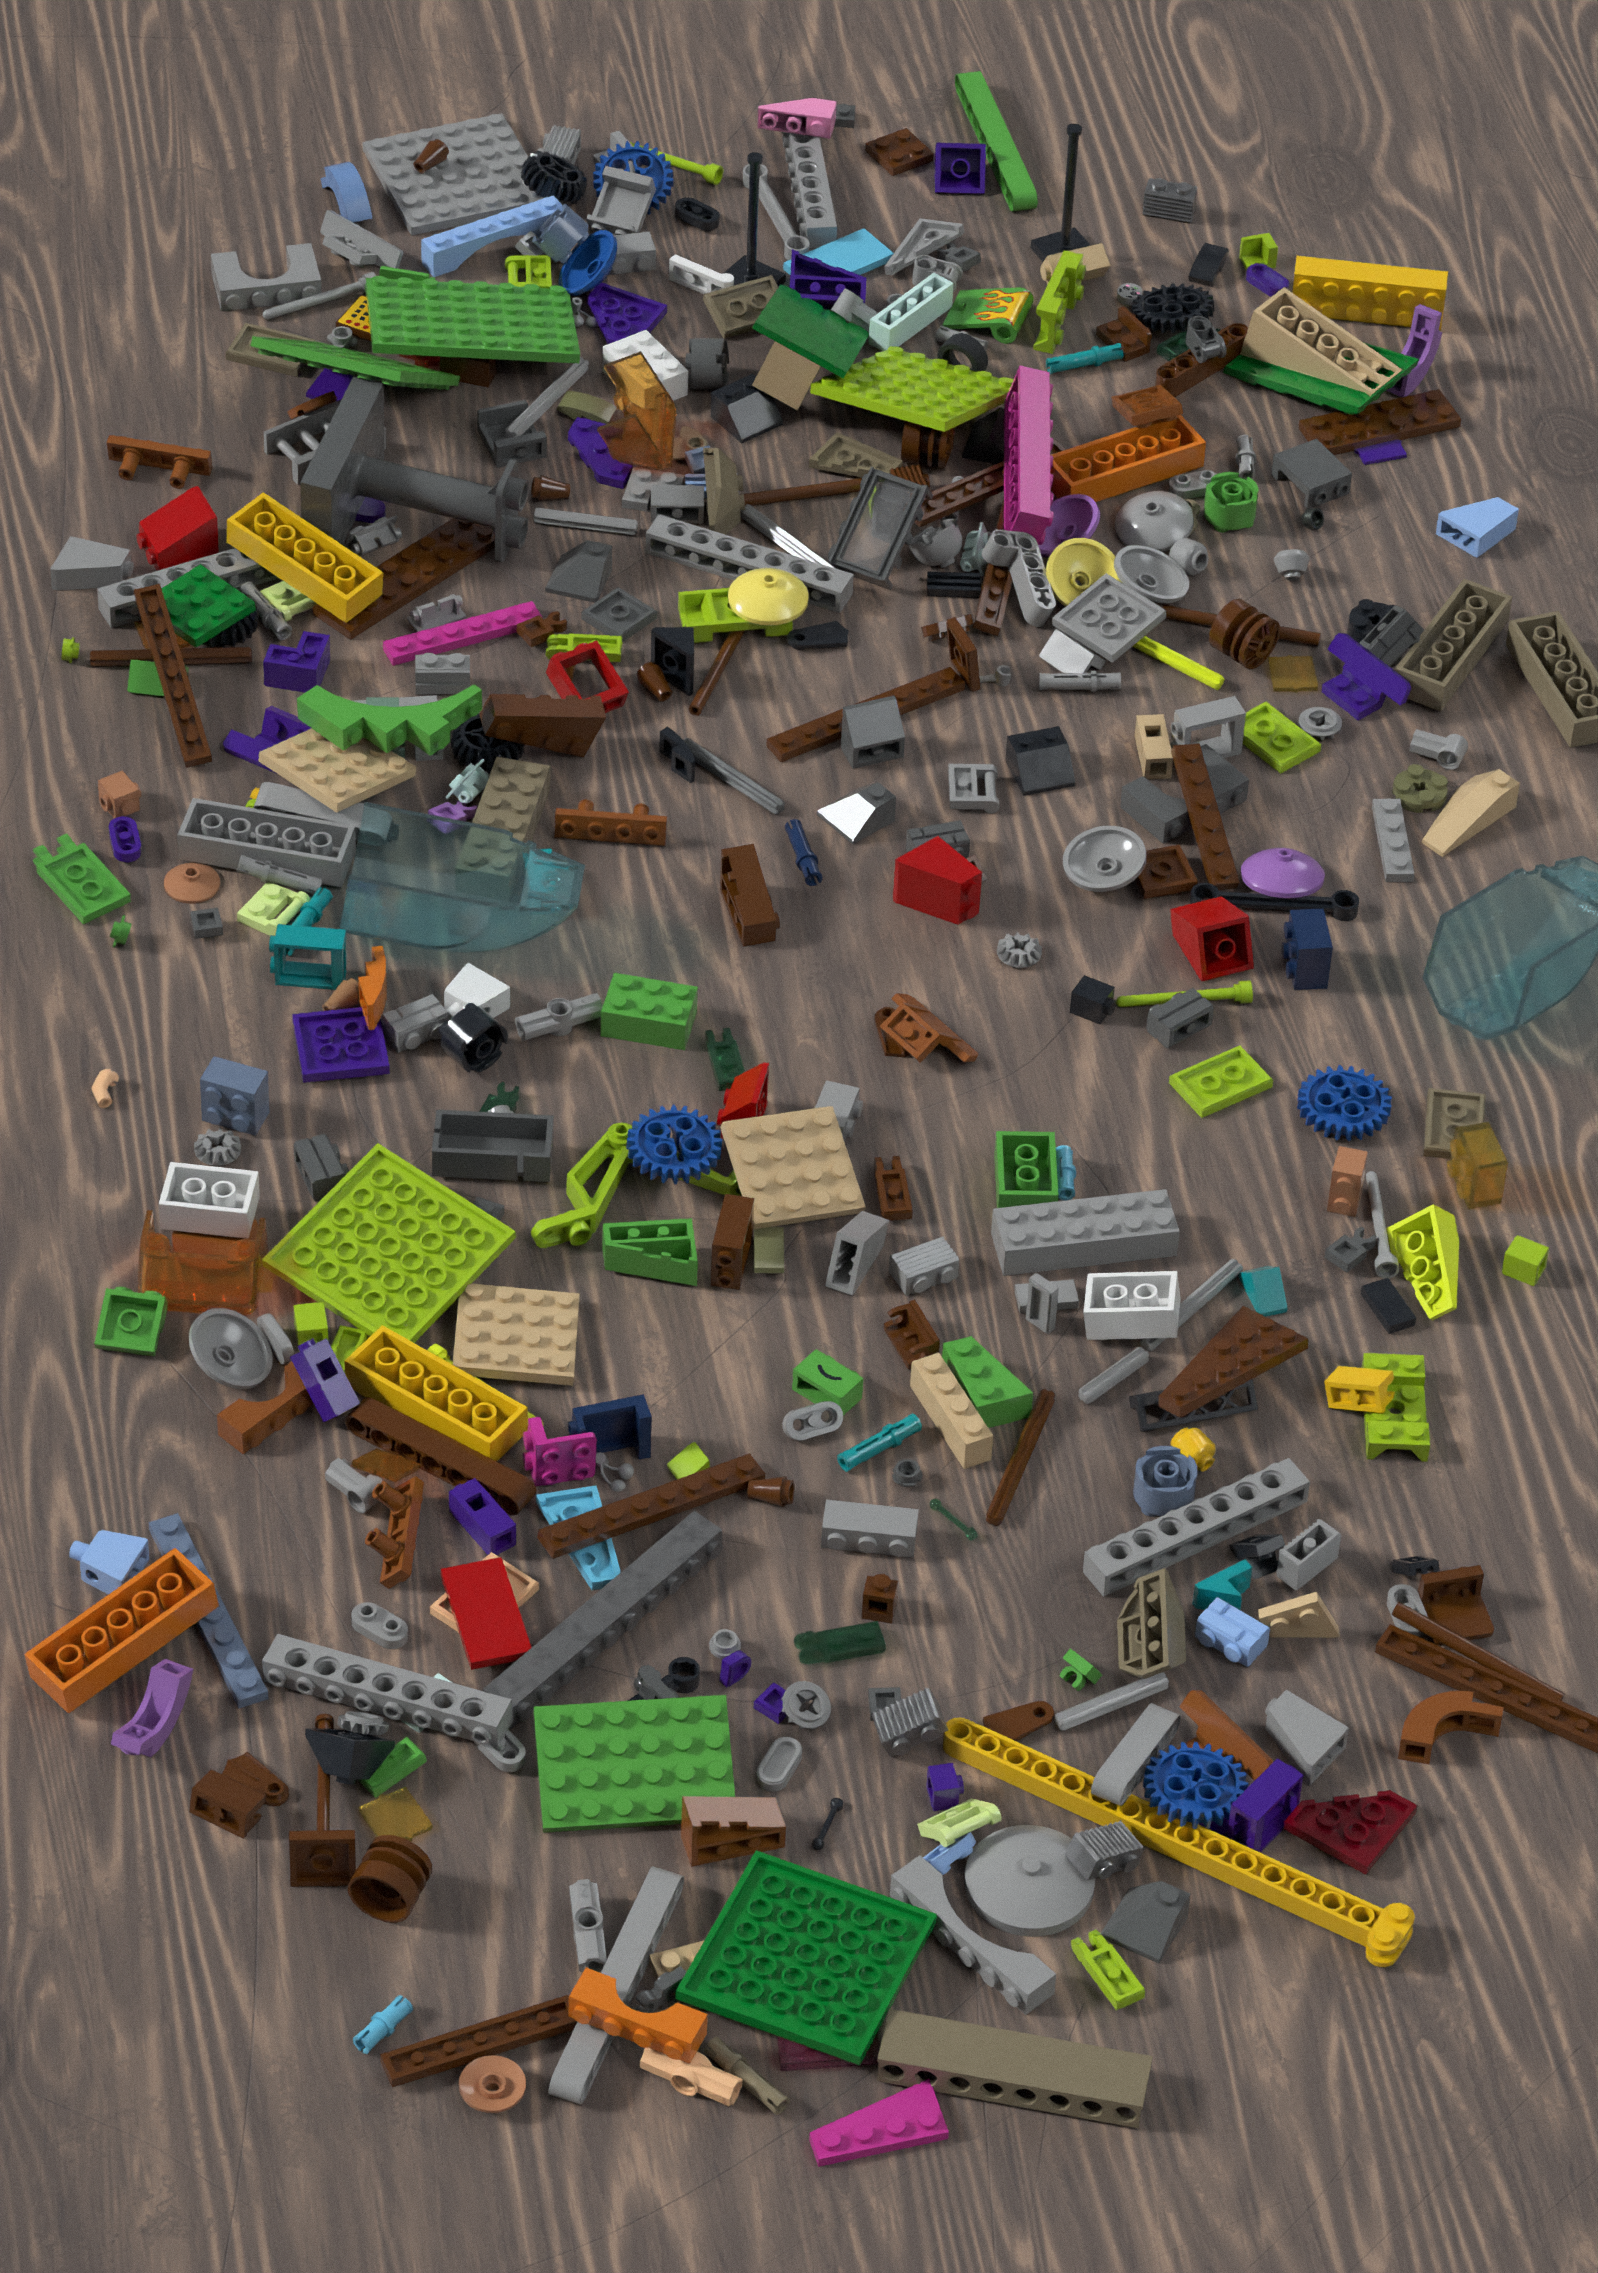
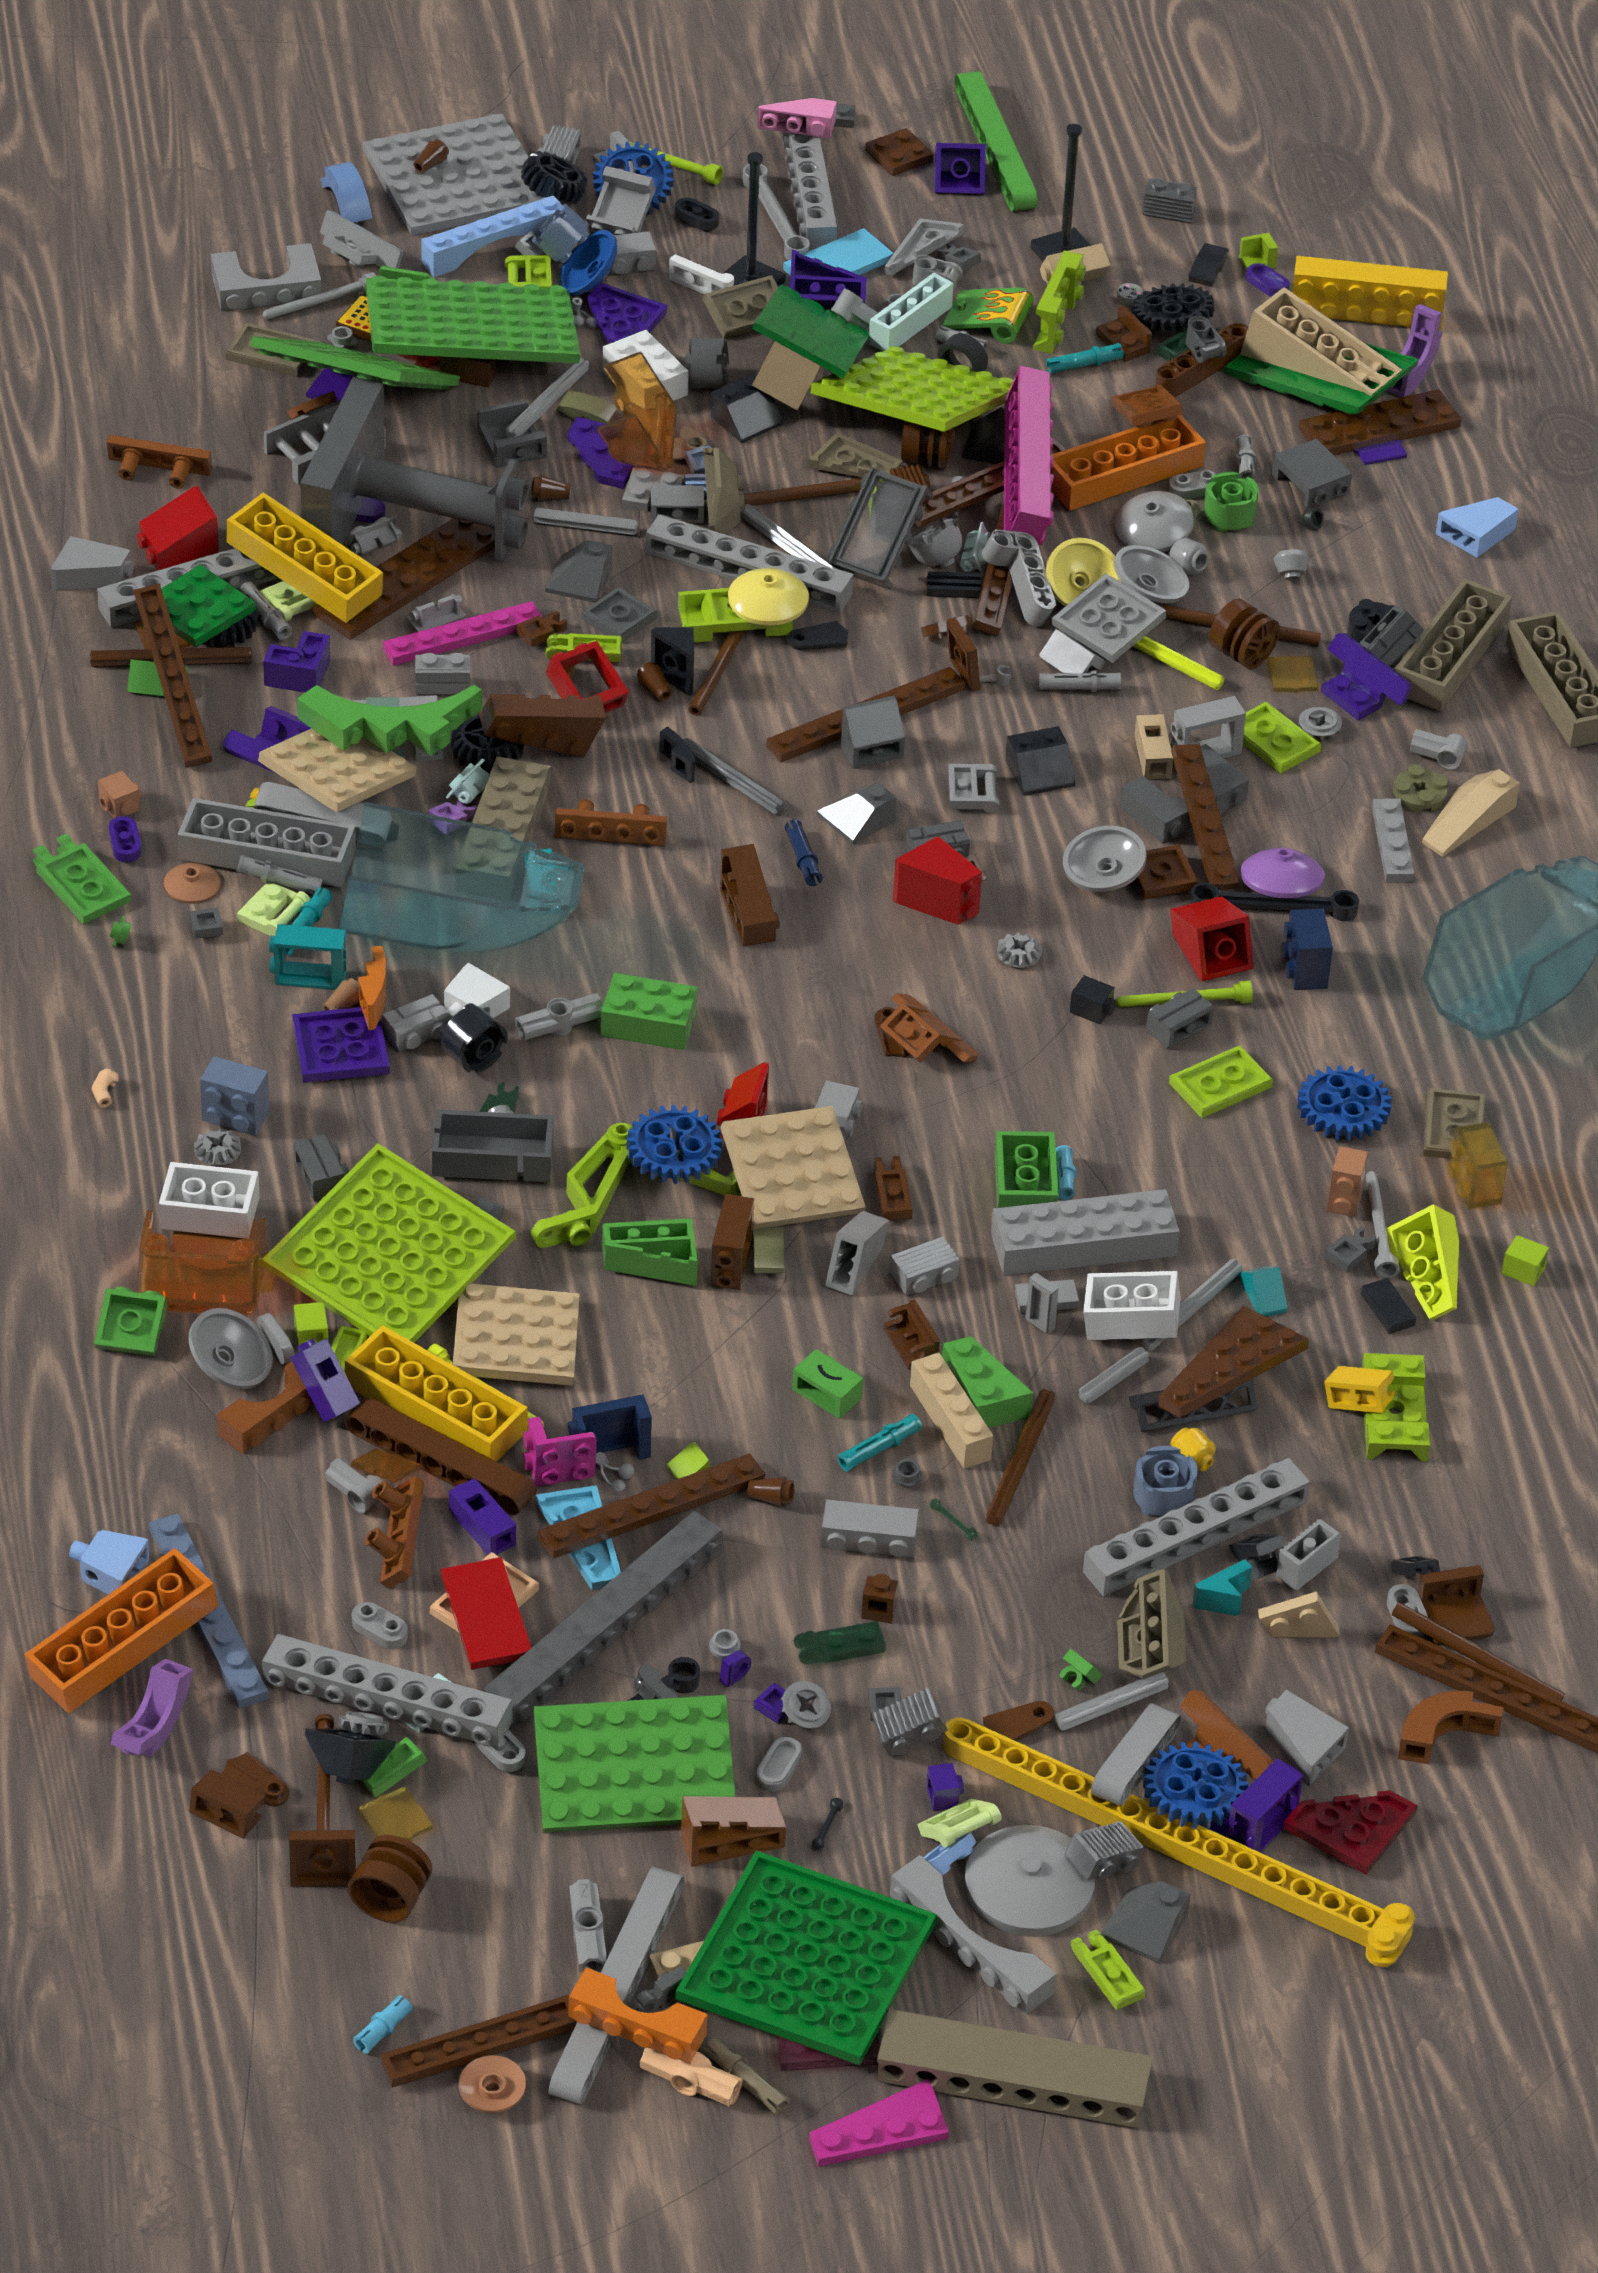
(70, 649): lime plate -> none
(724, 1058): clear green hinge -> none
(811, 1420): light grey plate -> none
(1073, 518): medium lavender dish -> none
(1232, 1632): light blue brick -> none

